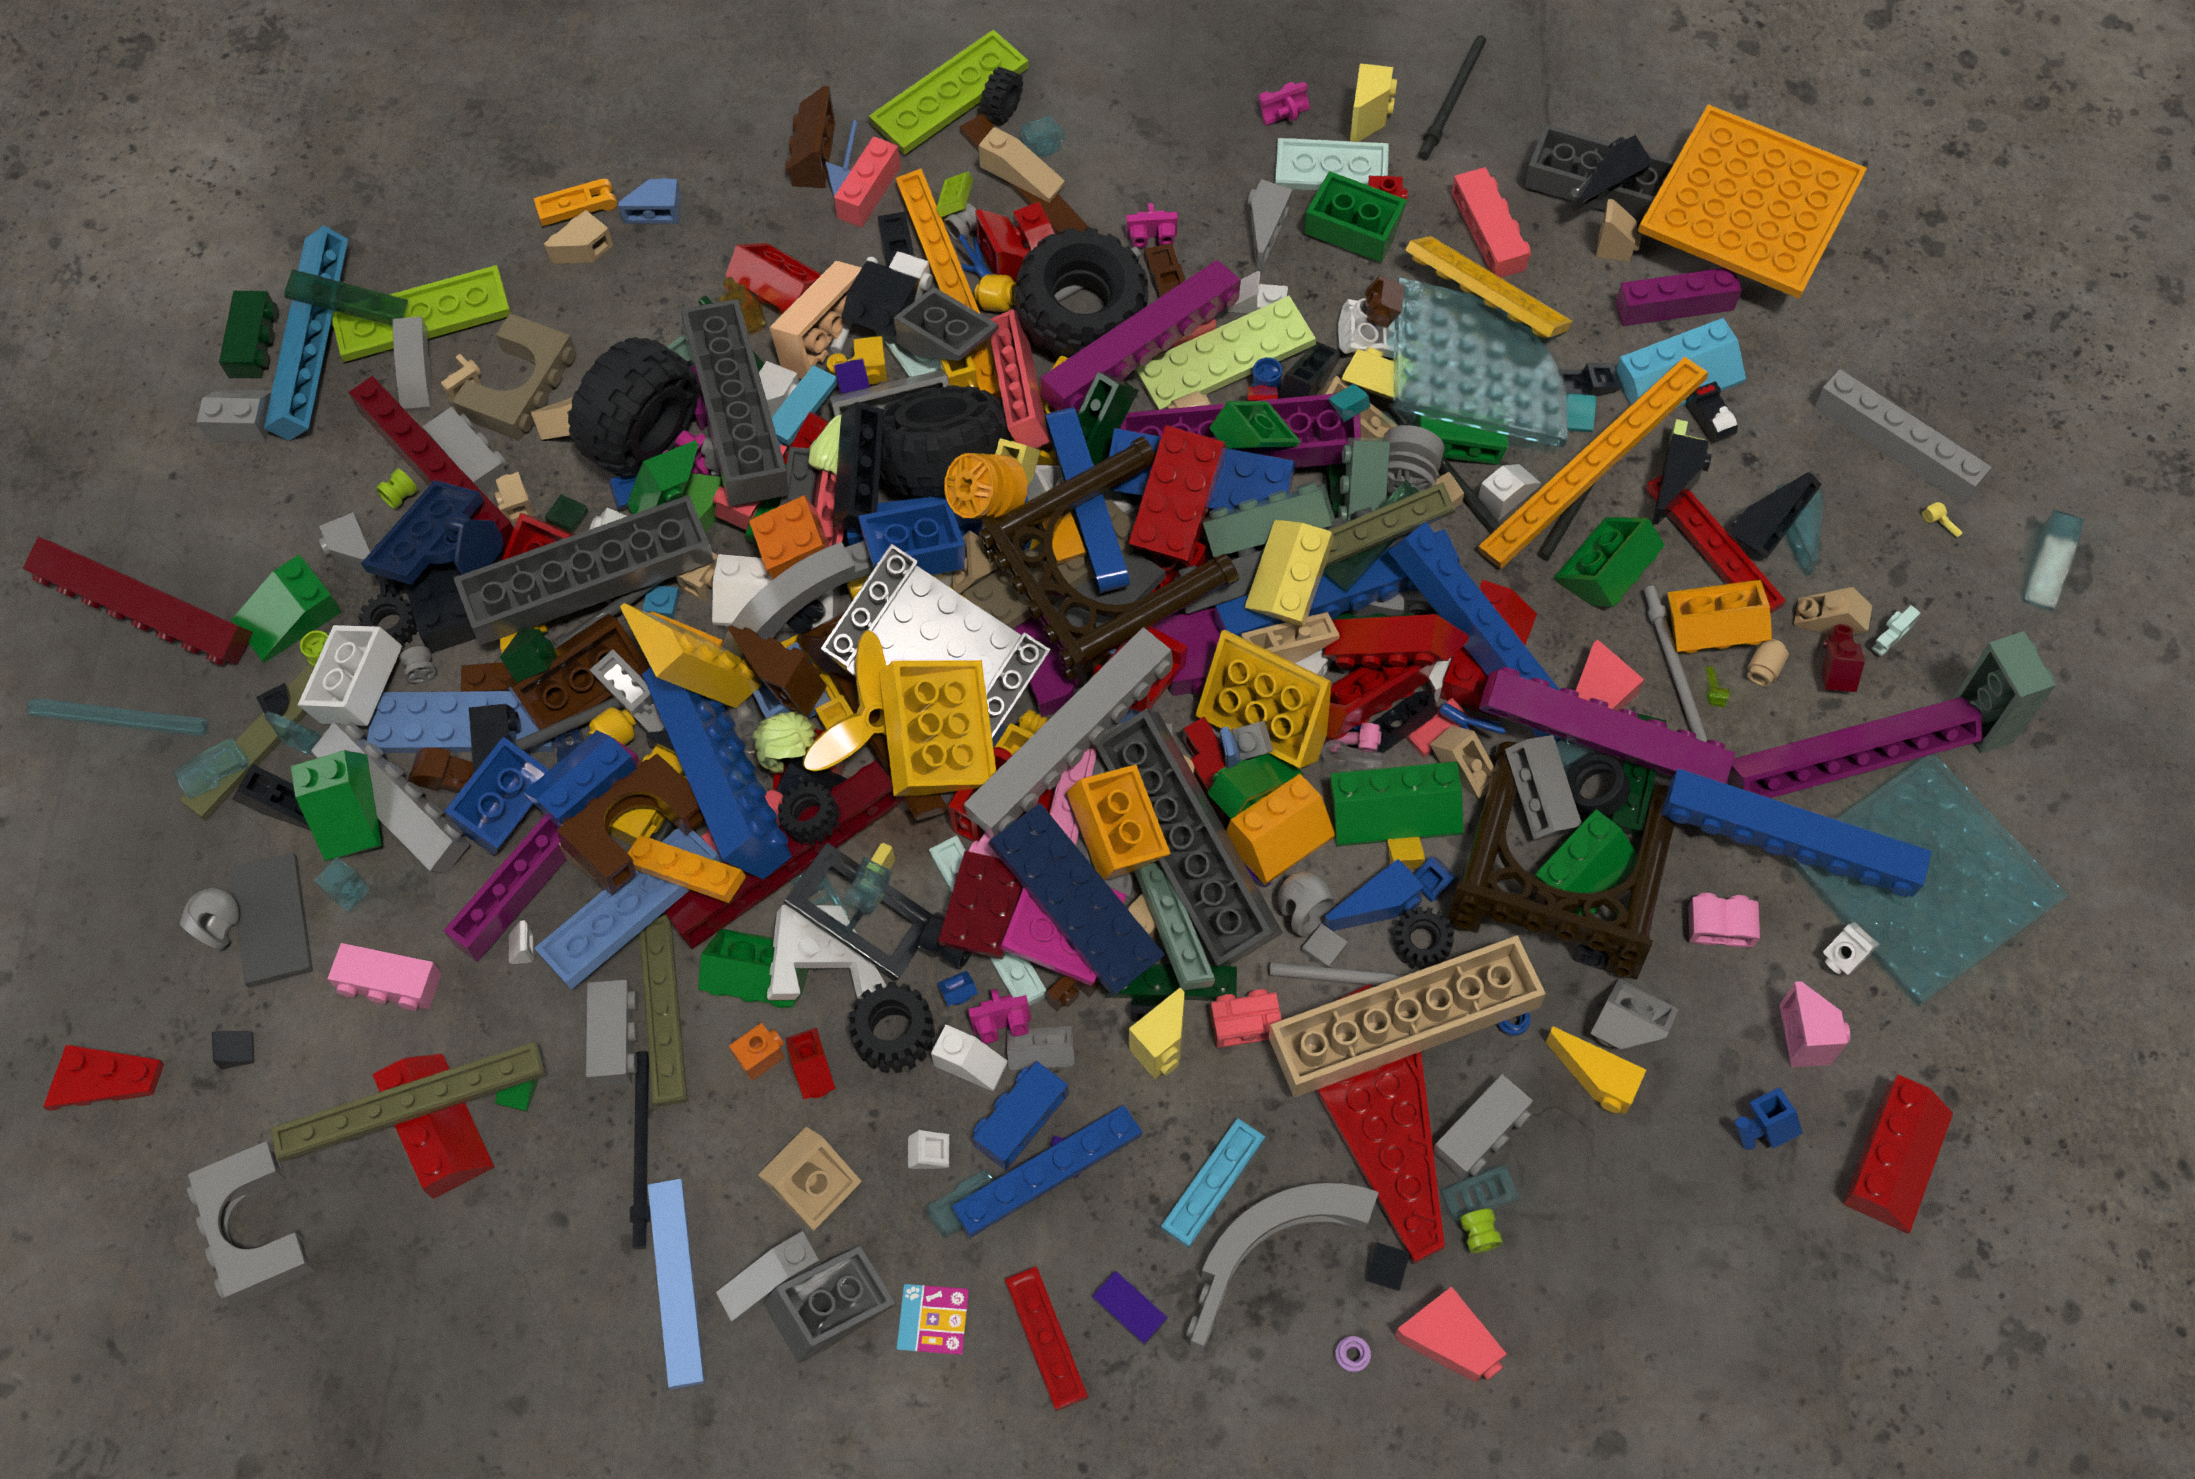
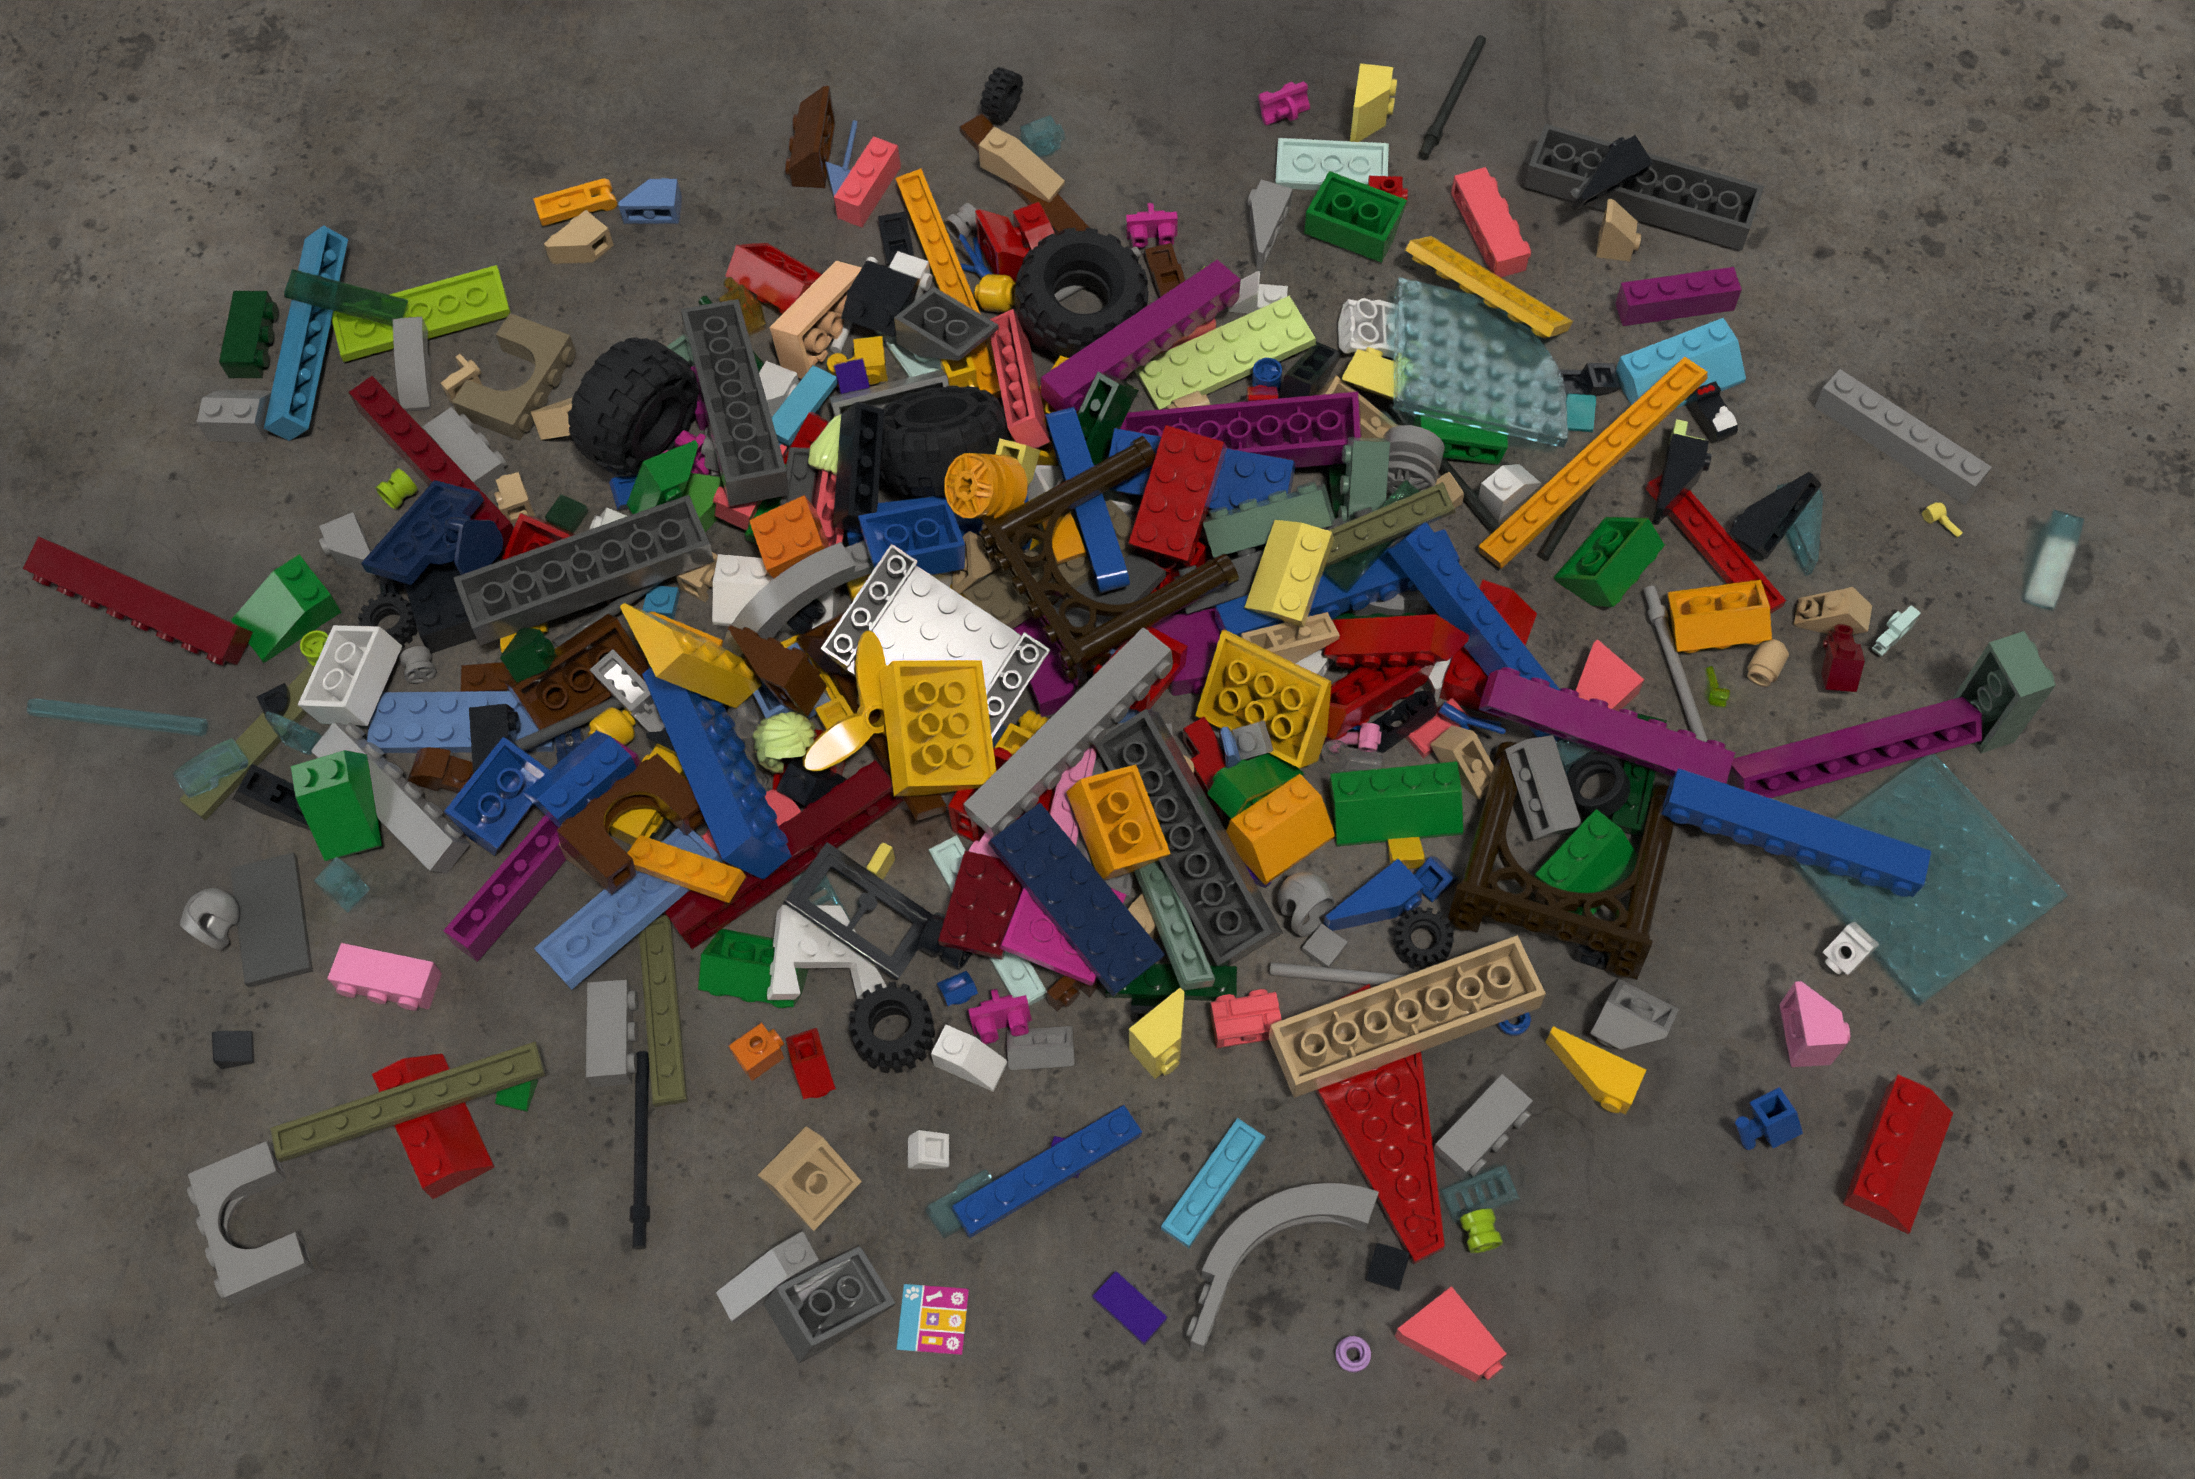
(100, 1075): red wing -> none
(521, 944): white slope -> none
(676, 1284): light blue tile -> none
(815, 827): black tyre -> none
(868, 886): clear light blue slope -> none
(945, 92): lime plate -> none
(954, 194): lime plate -> none
(1020, 1115): blue brick -> none
(1046, 1339): red tile -> none
(1252, 426): green slope -> none
(1350, 402): teal slope -> none
(1384, 301): reddish brown brick -> none
(1723, 921): bright pink brick -> none
(1753, 200): light orange plate -> none

